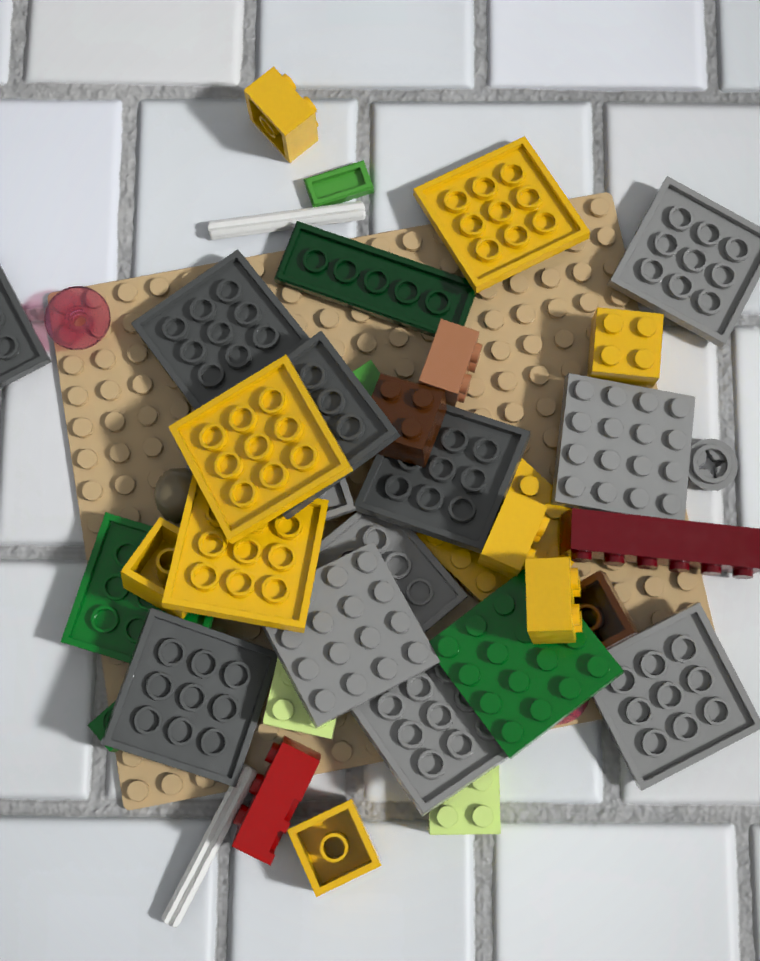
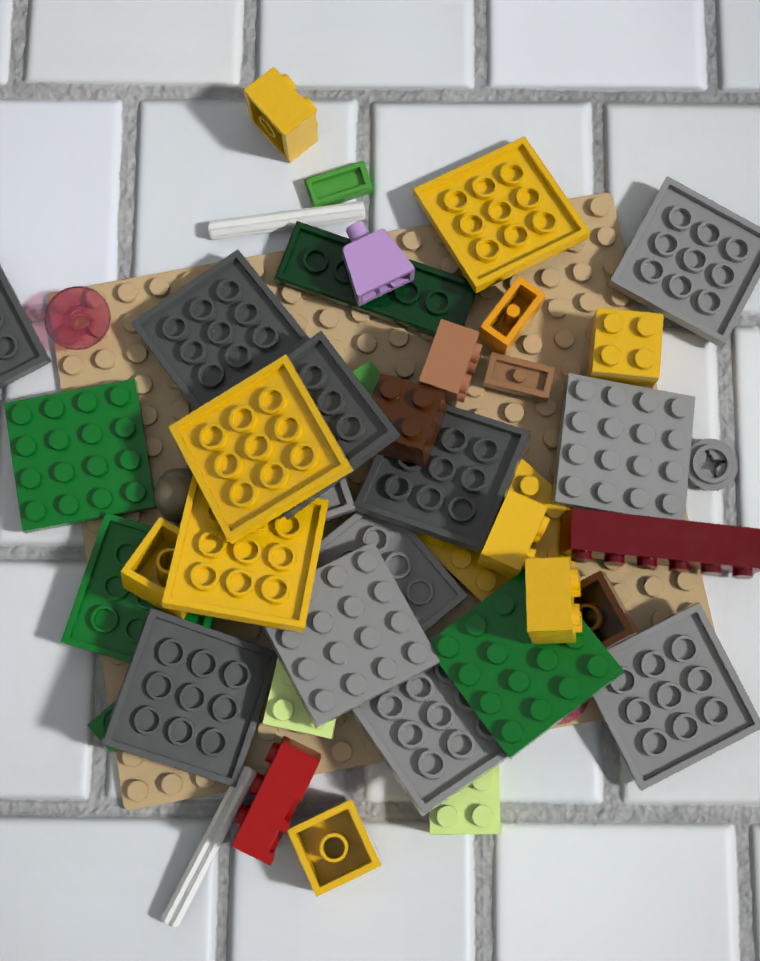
(80, 456): none -> green plate
(374, 263): none -> lavender torso
(511, 316): none -> light orange brick
(519, 376): none -> medium nougat plate

